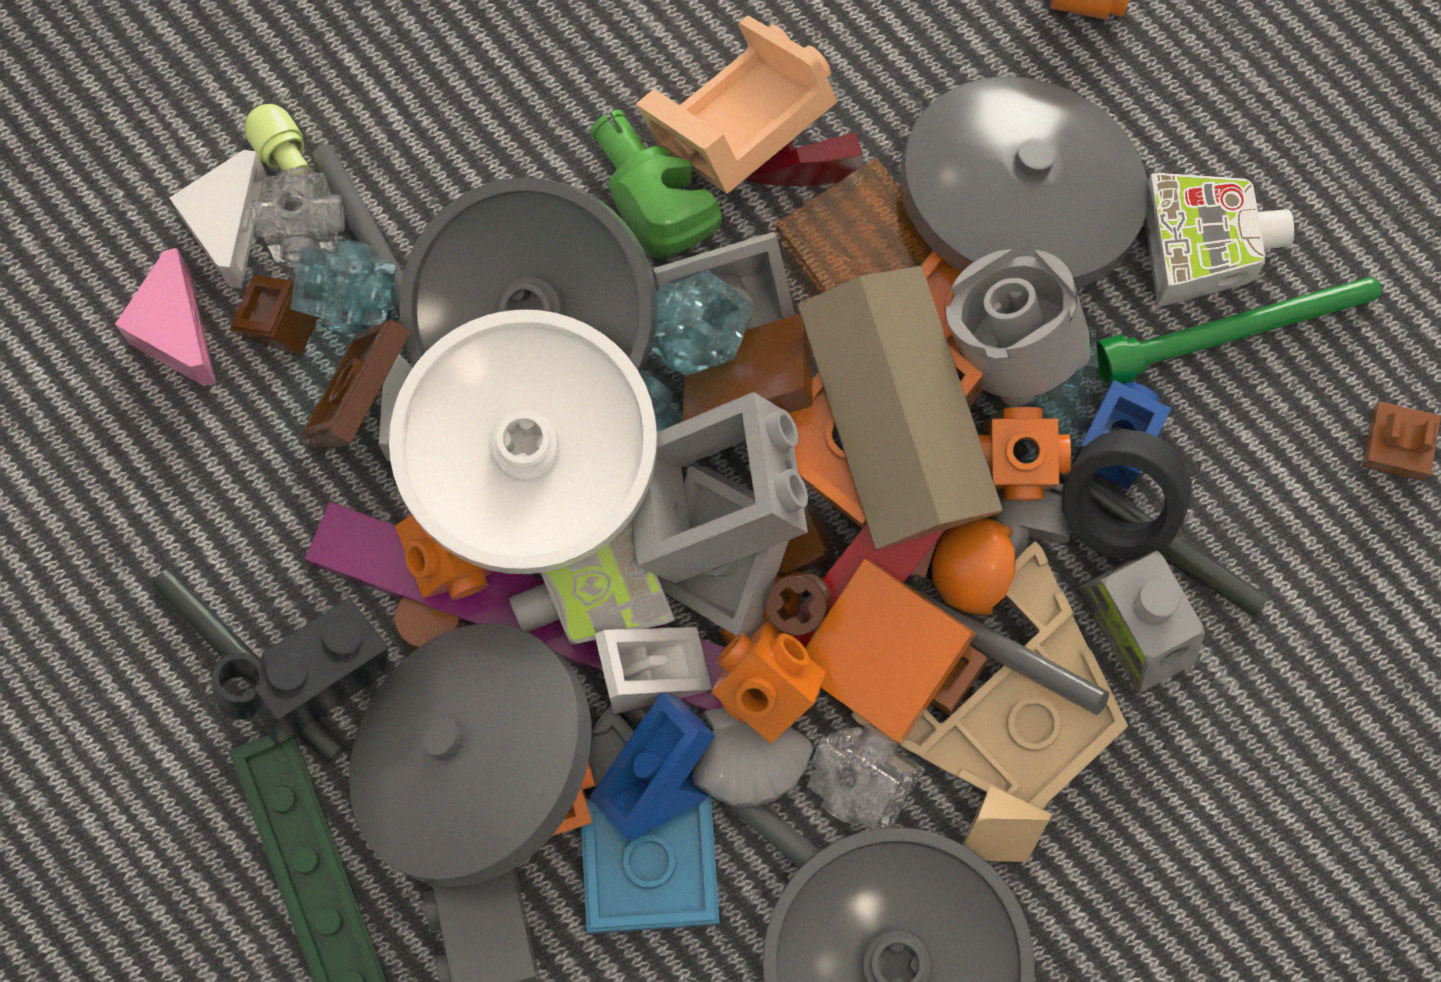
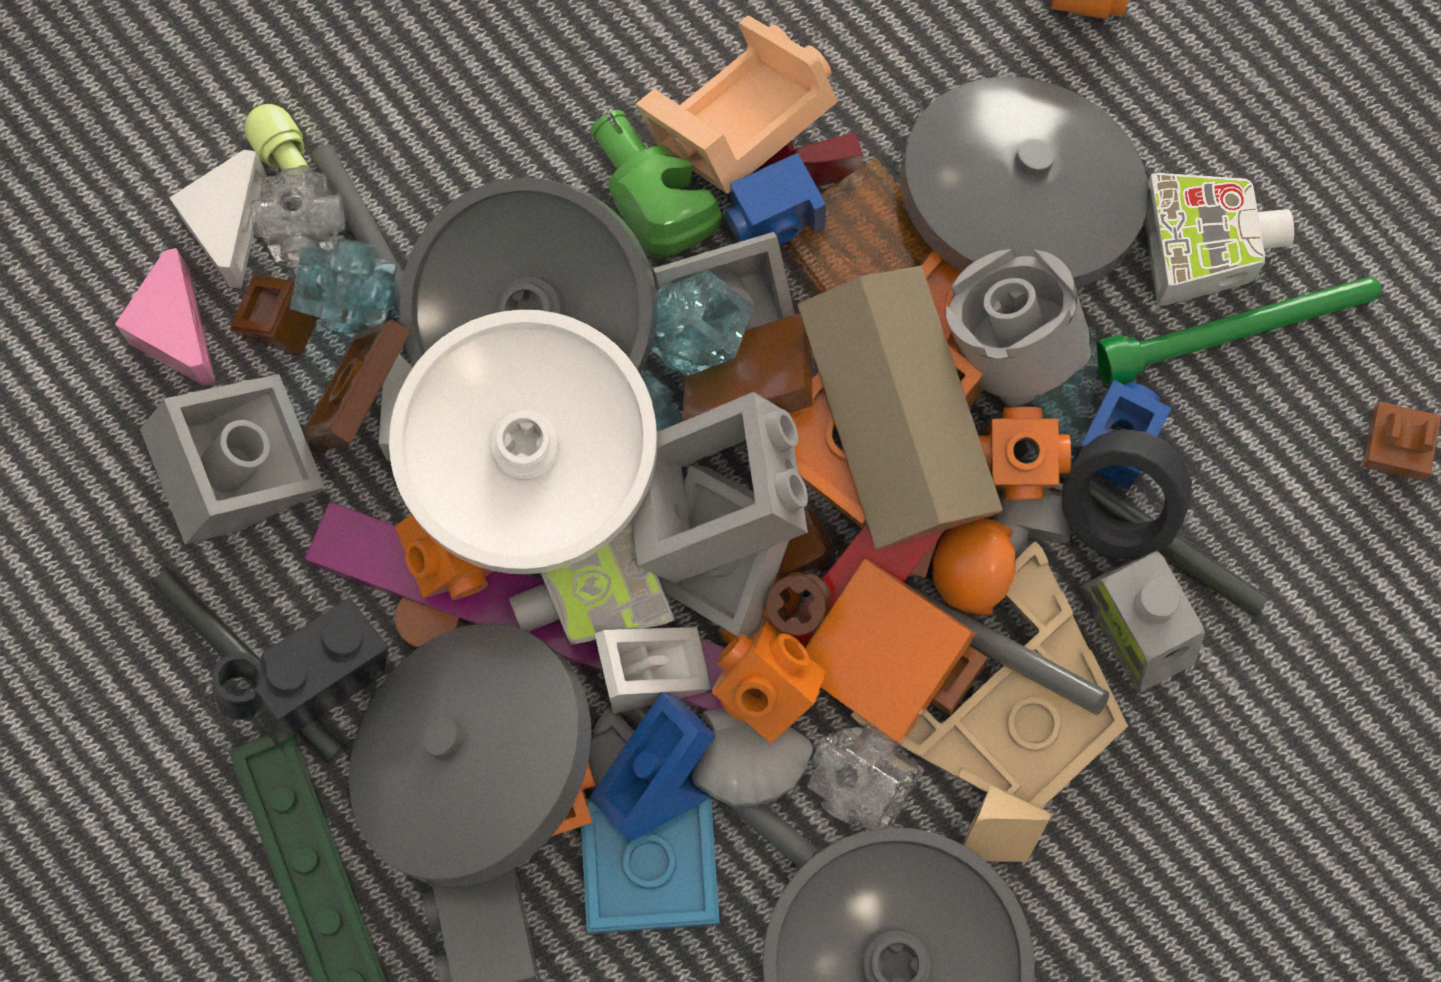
(230, 456): none -> light grey slope
(776, 201): none -> blue brick

